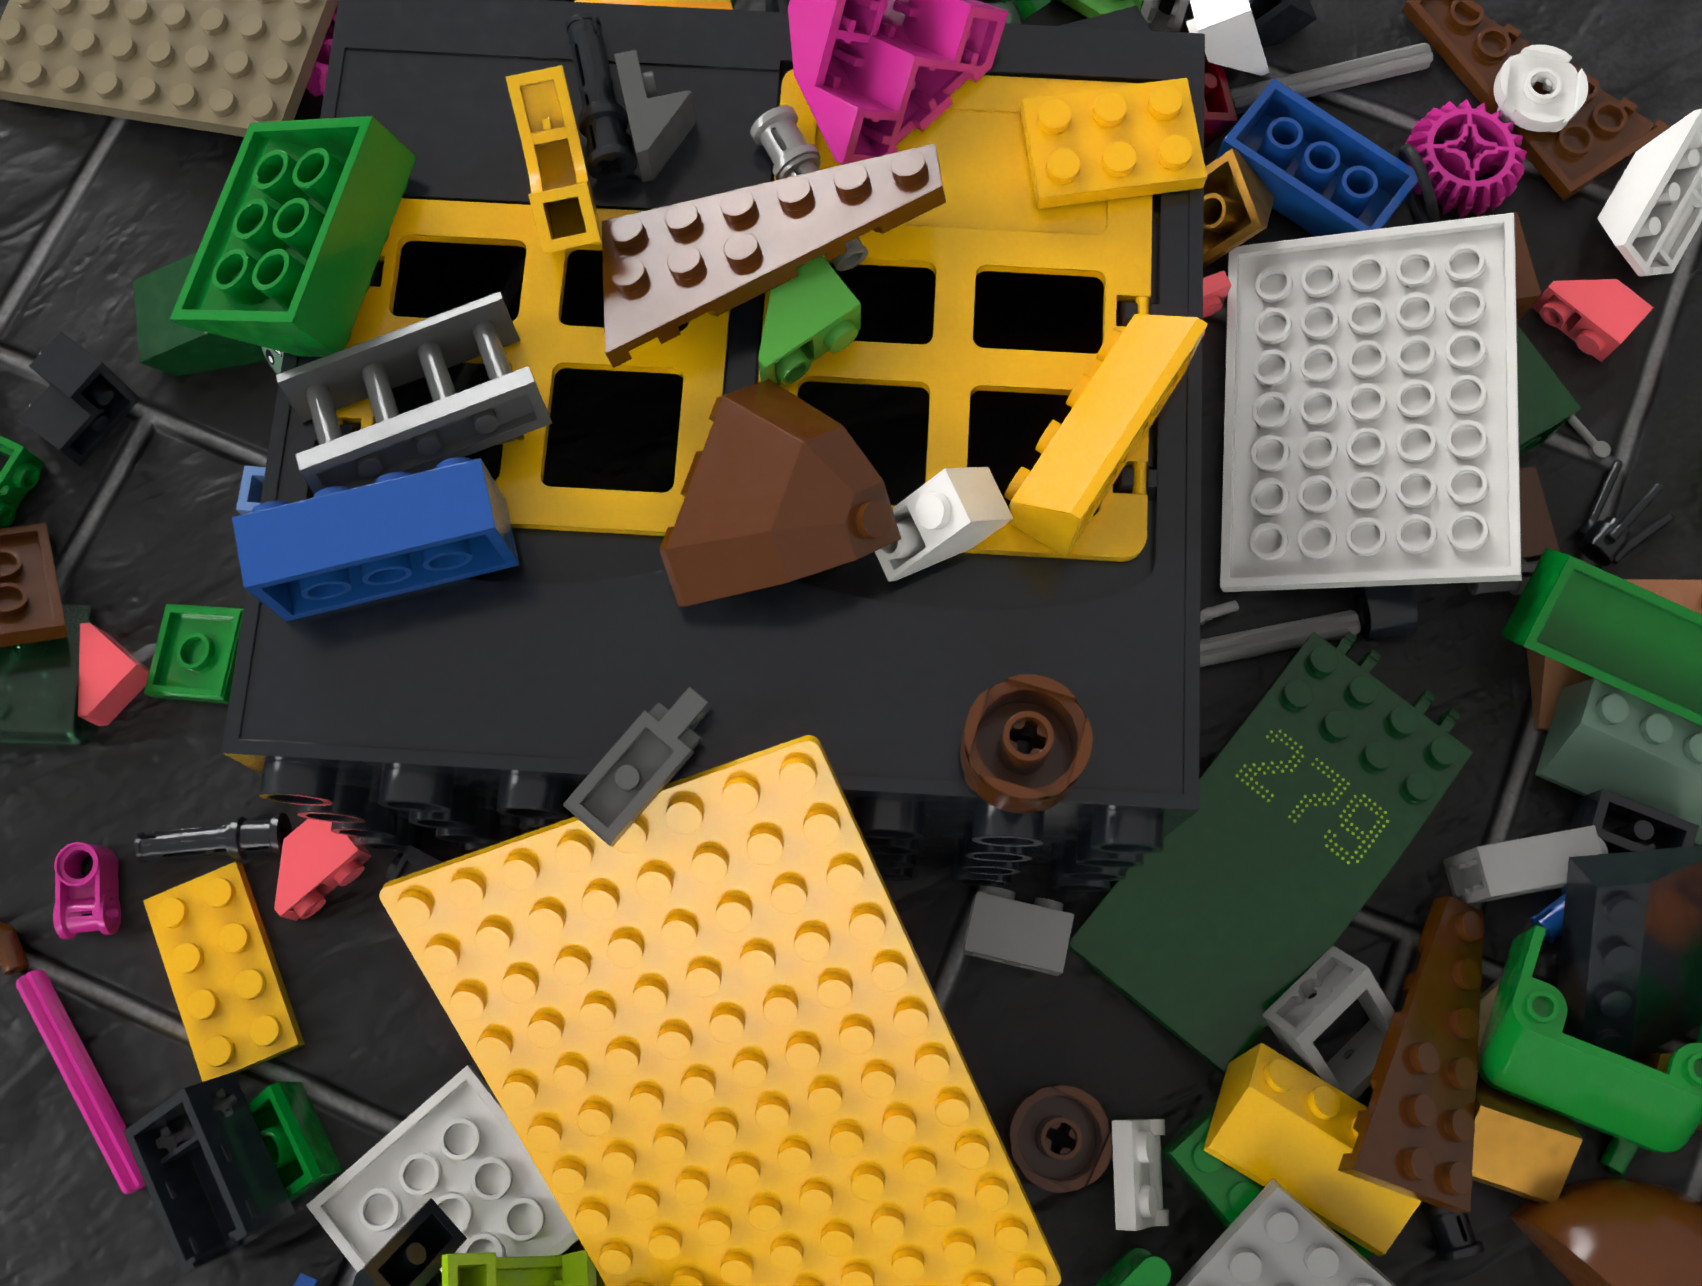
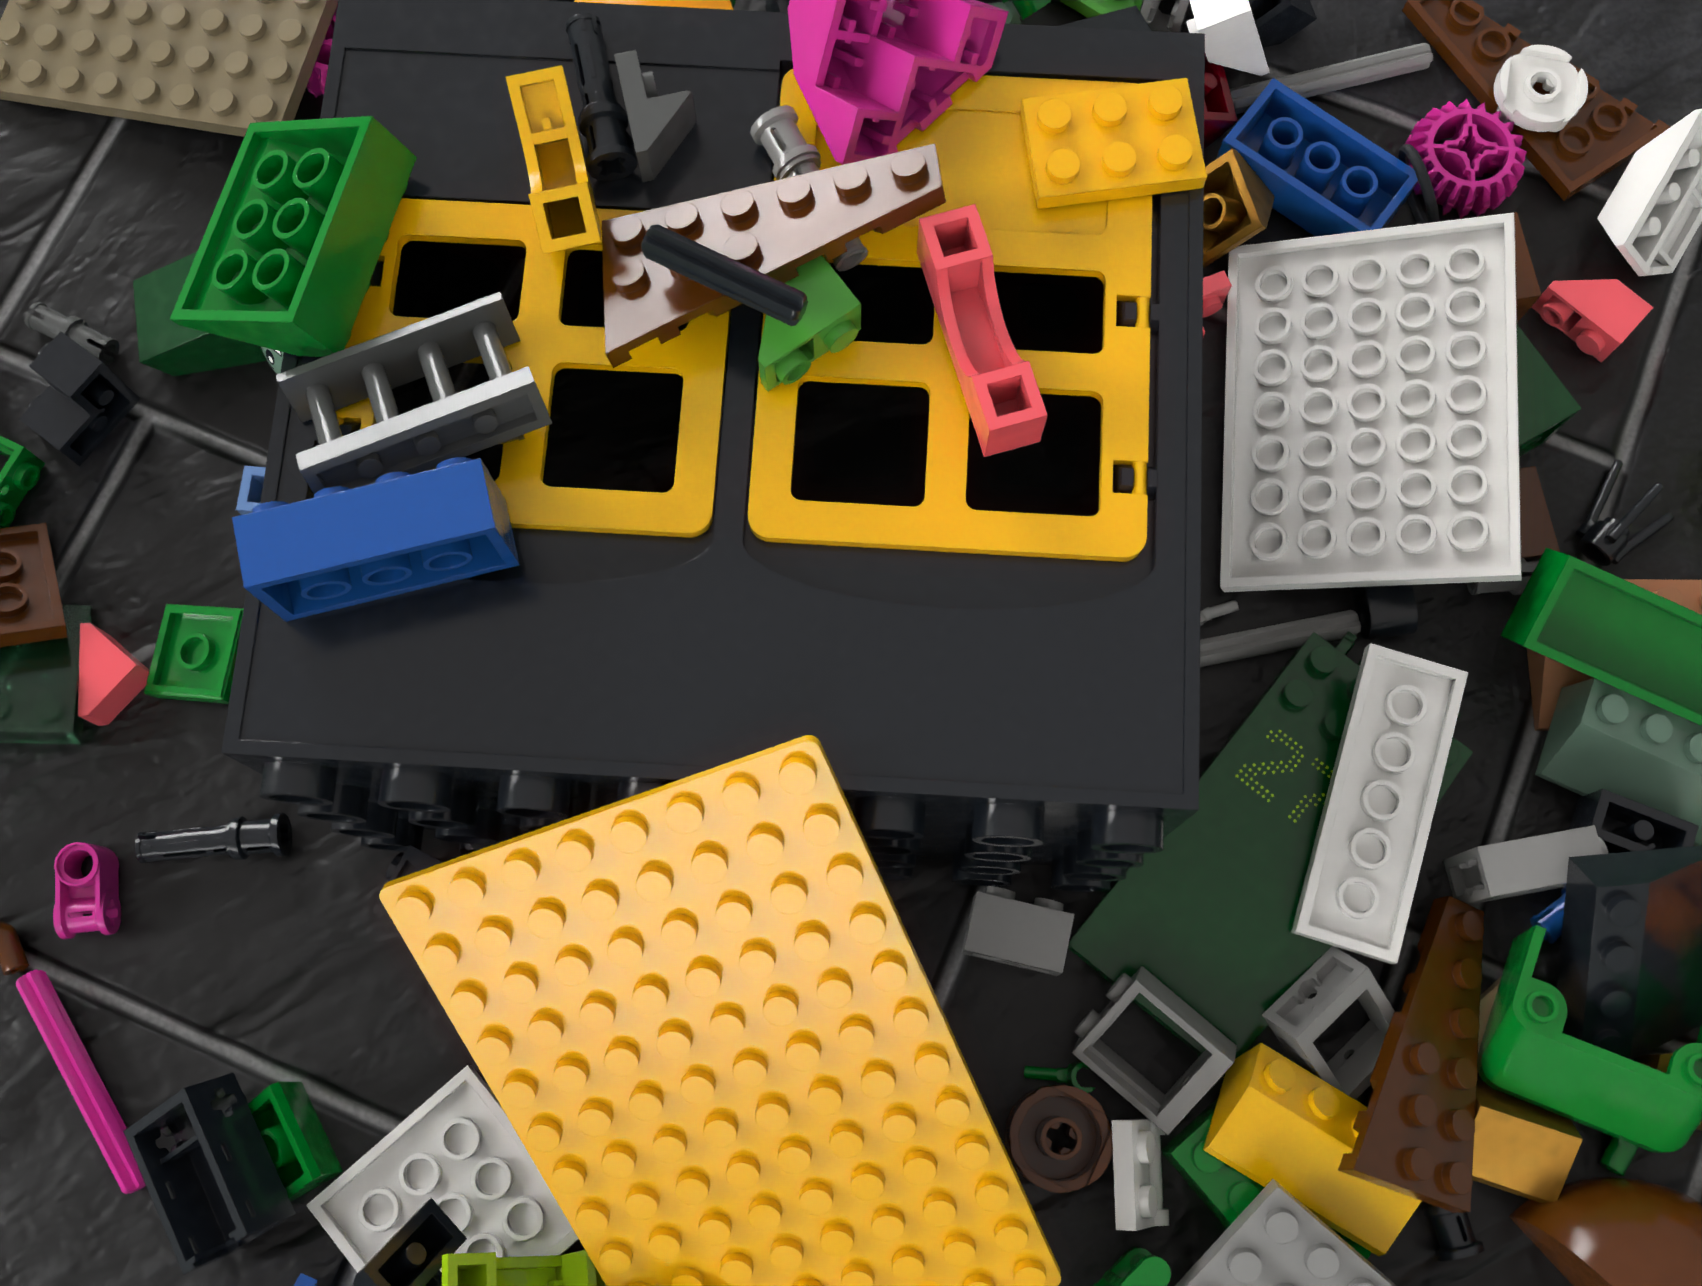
(73, 327): none -> dark grey pin
(223, 972): yellow plate -> none
(313, 865): coral slope -> none
(638, 767): dark grey hinge -> none
(724, 275): none -> black axle
(772, 499): reddish brown brick -> none
(944, 520): white slope -> none
(964, 292): none -> coral arch
(1058, 1074): none -> green hand
(1059, 744): reddish brown brick -> none
(1102, 428): yellow slope -> none
(1160, 1108): none -> light grey window
(1380, 804): none -> white plate
(1598, 449): light grey hinge -> none

